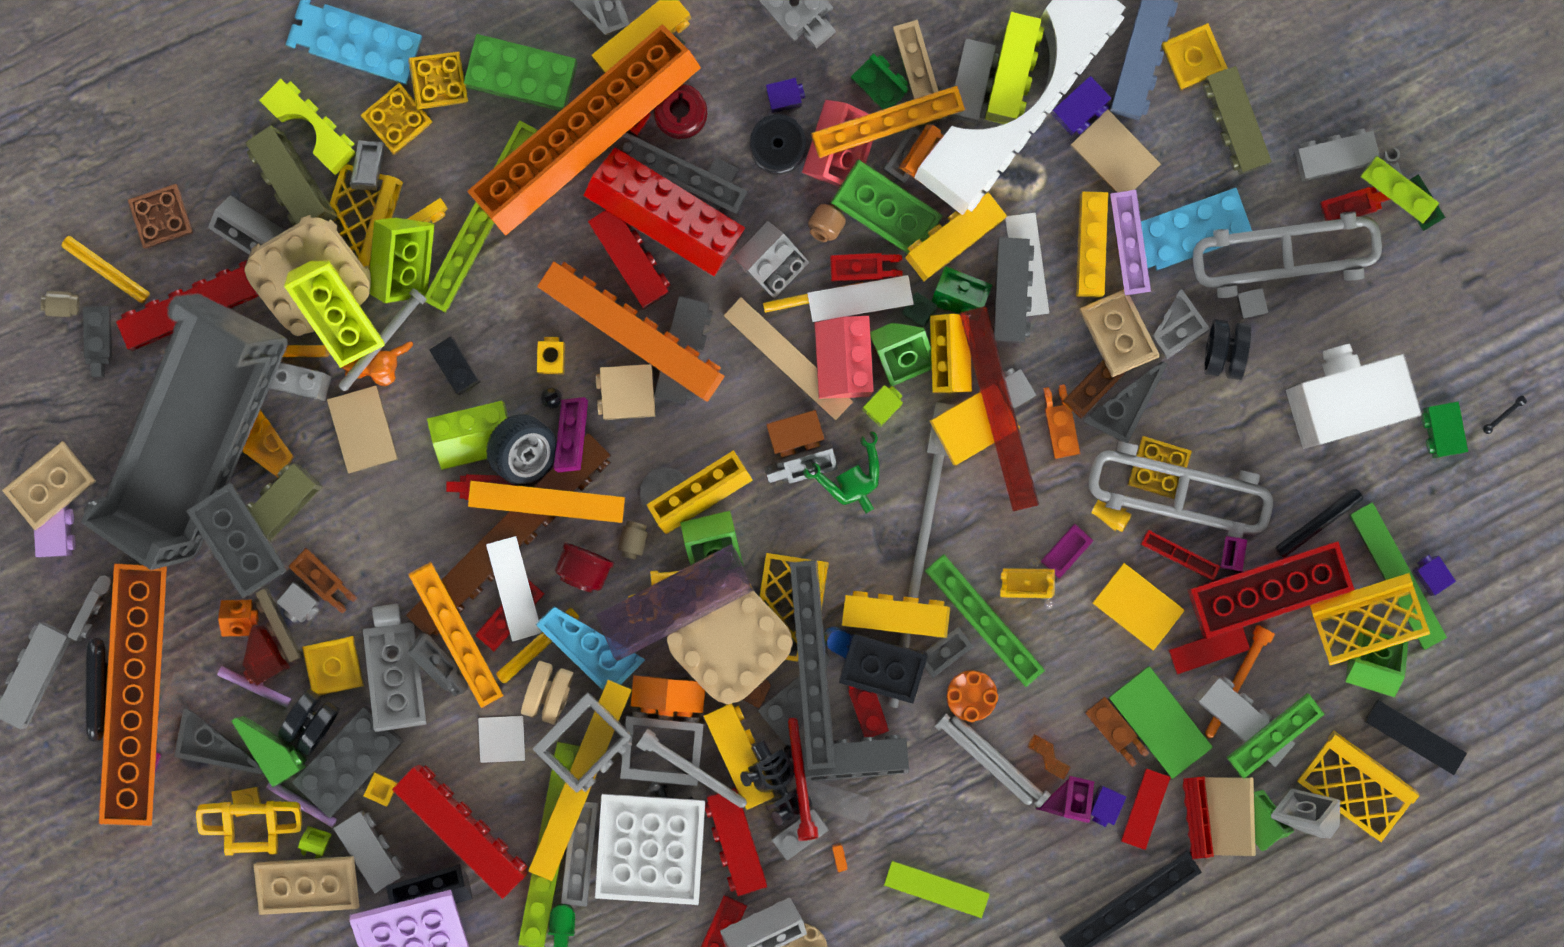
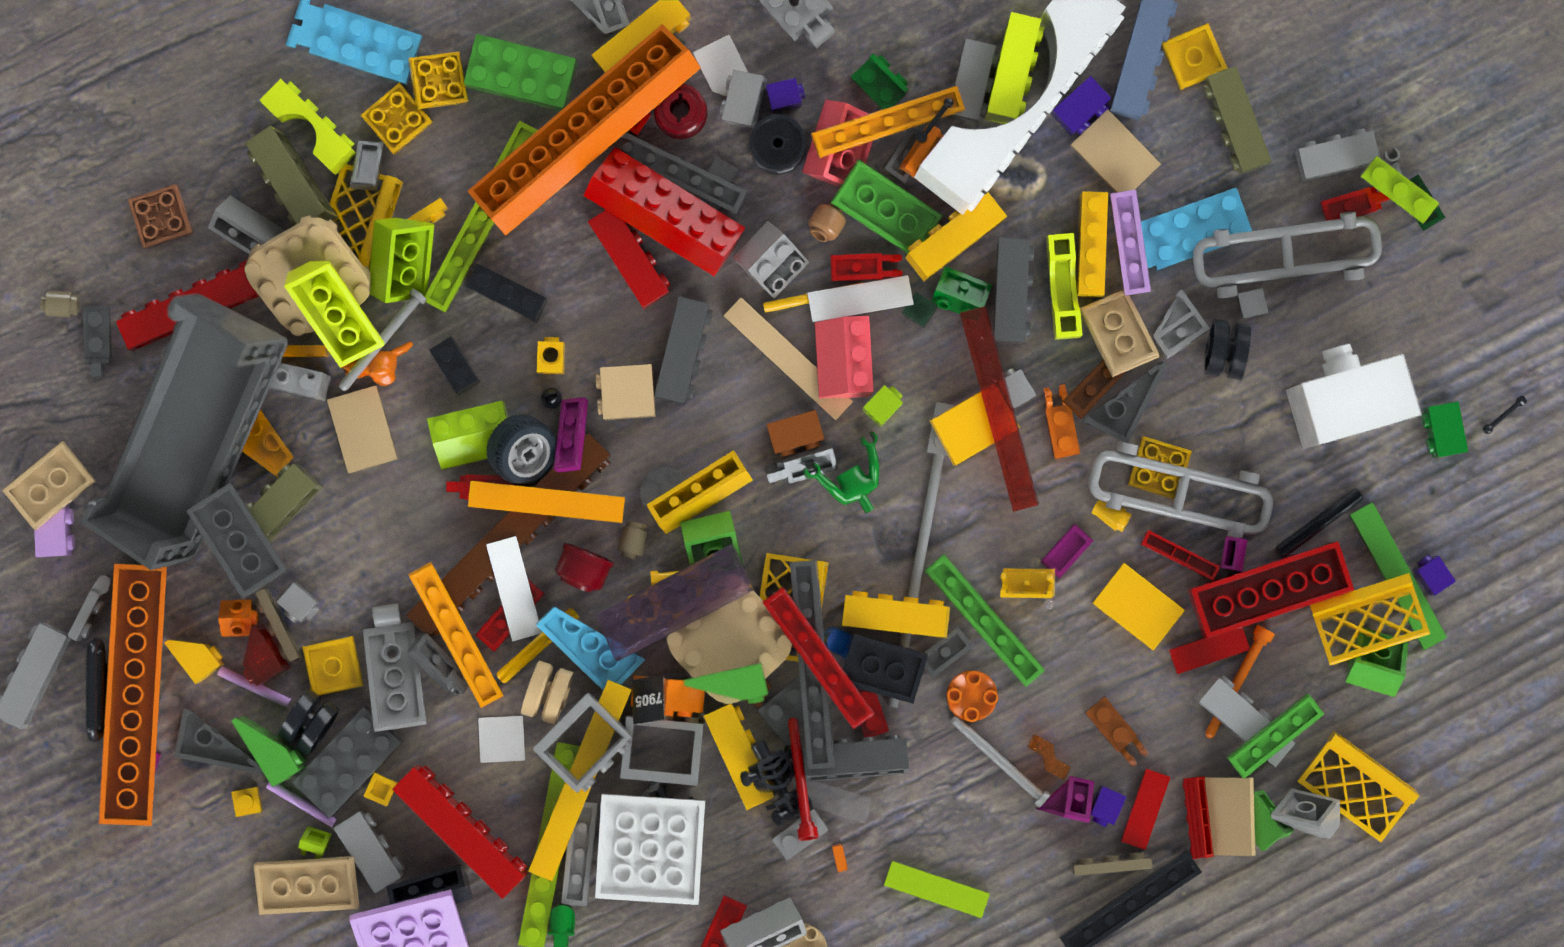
(105, 269): yellow axle -> none
(196, 658): none -> yellow slope
(228, 829): yellow bar -> none
(320, 578): dark orange hinge -> none
(506, 293): none -> black brick
(630, 331): orange brick -> none
(648, 699): none -> black sticker
(650, 742): light grey piece -> none
(718, 62): none -> white sticker
(736, 683): none -> bright green slope
(737, 844): red brick -> none
(743, 98): none -> light grey brick
(818, 658): none -> red tile
(902, 351): bright green slope -> none
(915, 60): tan plate -> none
(922, 136): none -> black hinge
(949, 355): yellow brick -> none
(981, 757): light grey bar -> none
(1026, 227): white sticker -> none
(1063, 289): none -> neon yellow arch
(1111, 863): none -> dark tan plate
(1160, 722): bright green tile -> none
(1415, 737): black tile -> none

